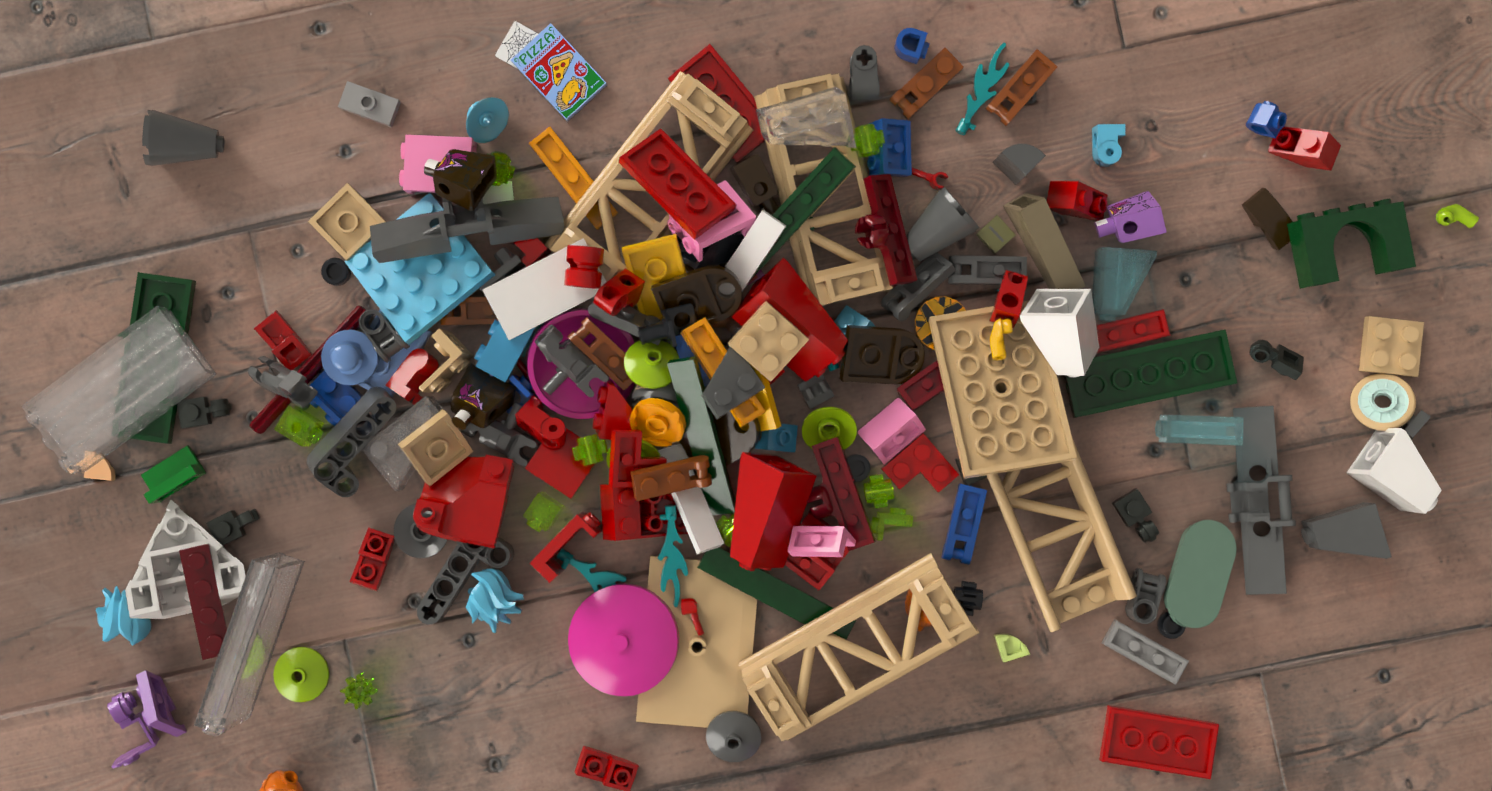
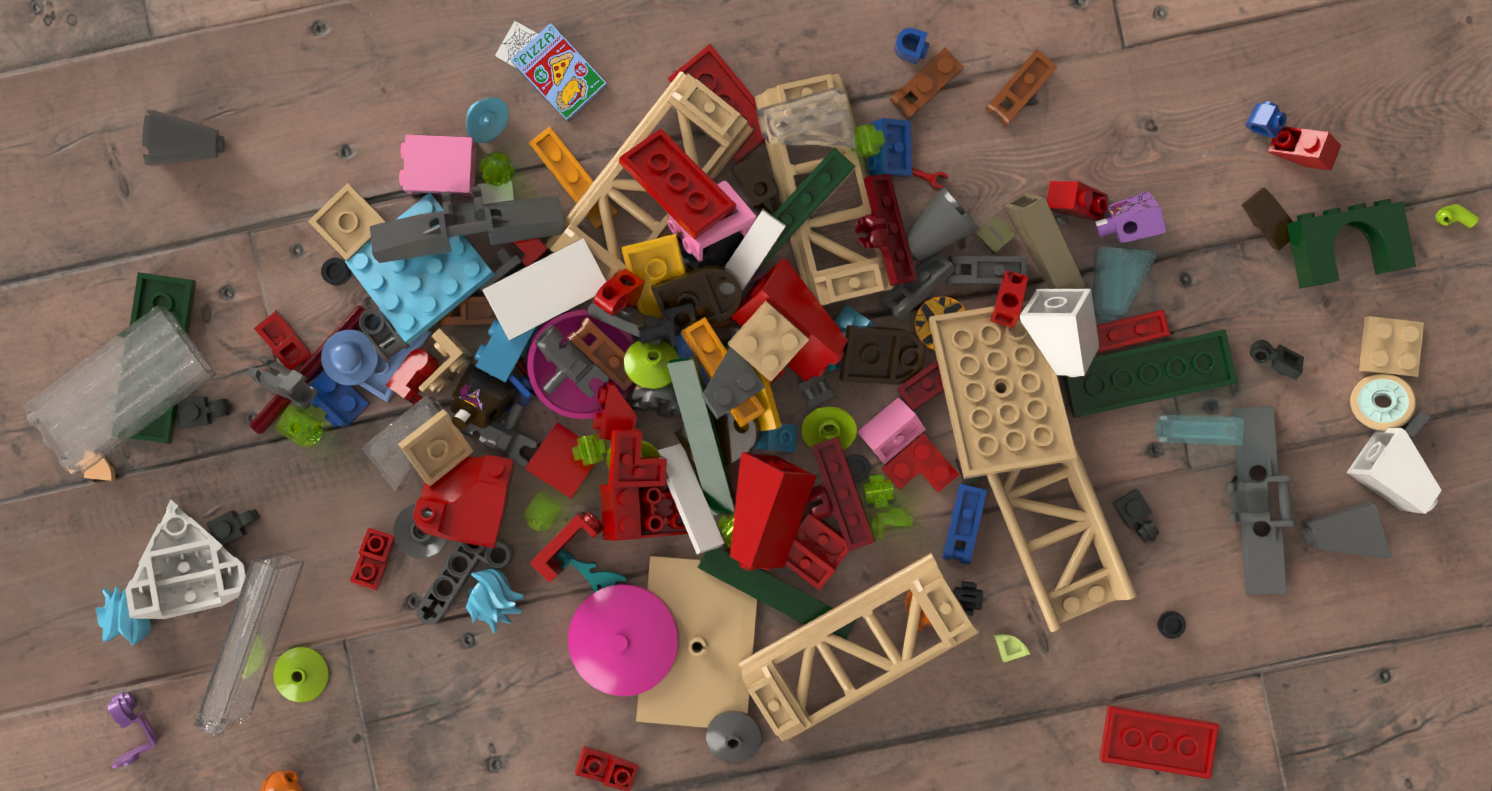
(157, 704): medium lavender wing -> none
(172, 475): green panel -> none
(204, 599): dark red plate -> none
(353, 685): clear neon green gear -> none
(356, 440): dark grey beam -> none
(369, 104): light grey plate -> none
(462, 176): dark brown torso -> none
(540, 425): red leg -> none
(584, 266): red wheel -> none
(659, 421): light orange tile -> none
(670, 477): dark orange plate -> none
(674, 557): teal piece -> none
(689, 606): red hand -> none
(819, 541): bright pink panel -> none
(864, 79): dark grey piece -> none
(981, 86): teal piece -> none
(997, 340): yellow arm -> none
(1018, 161): dark grey brick -> none
(1105, 143): medium azure leg -> none
(1145, 651): light grey tile -> none
(1146, 594): dark grey piece -> none
(1200, 574): sand green tile -> none

